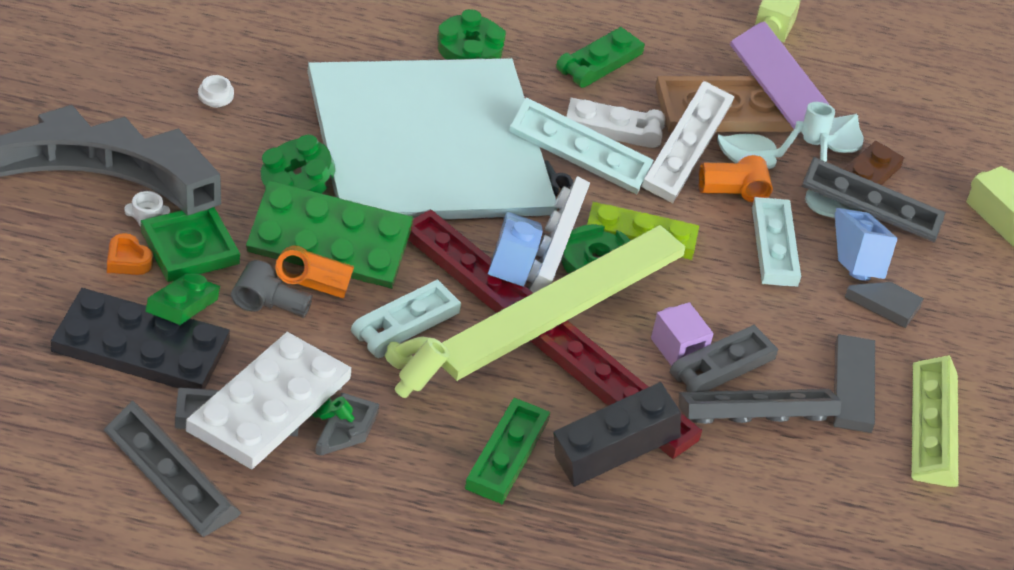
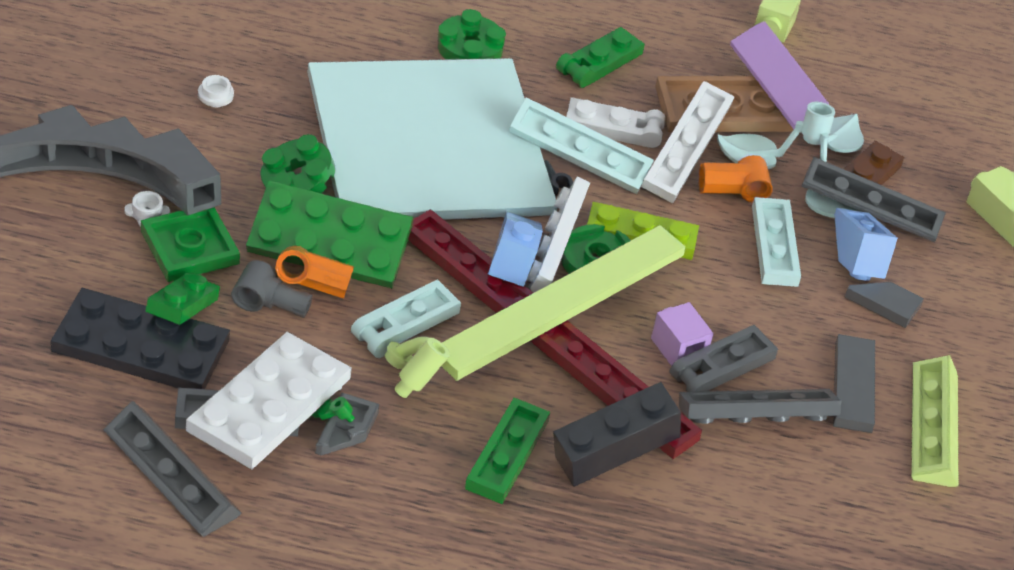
(127, 256): orange tile -> none

